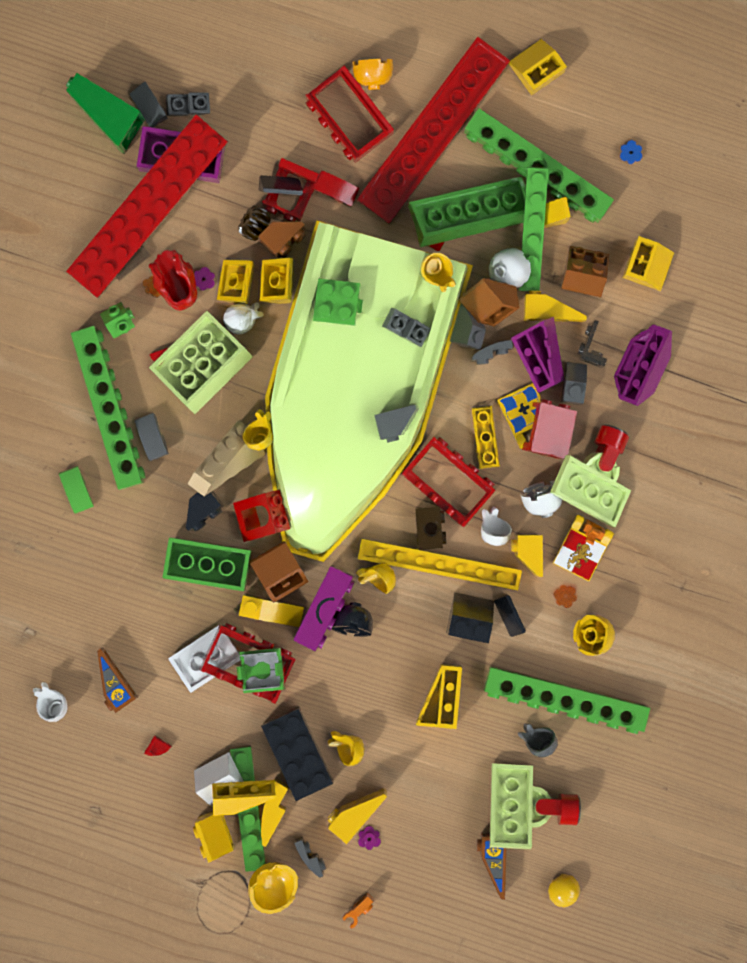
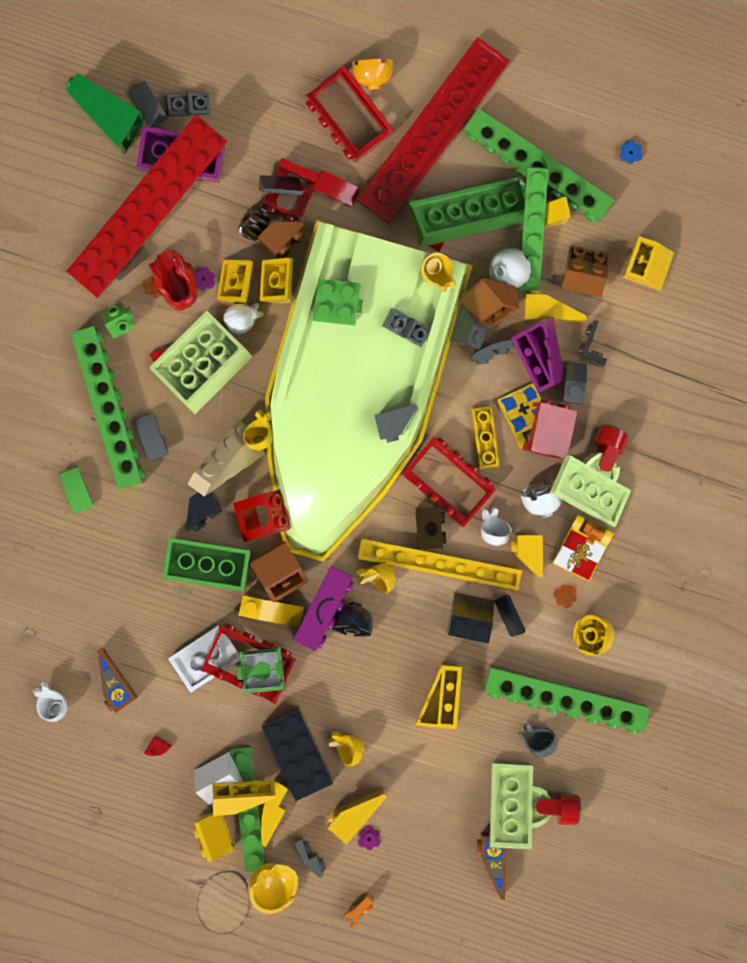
(538, 66): yellow slope -> none
(564, 890): yellow hair -> none
(643, 364): magenta wedge -> none

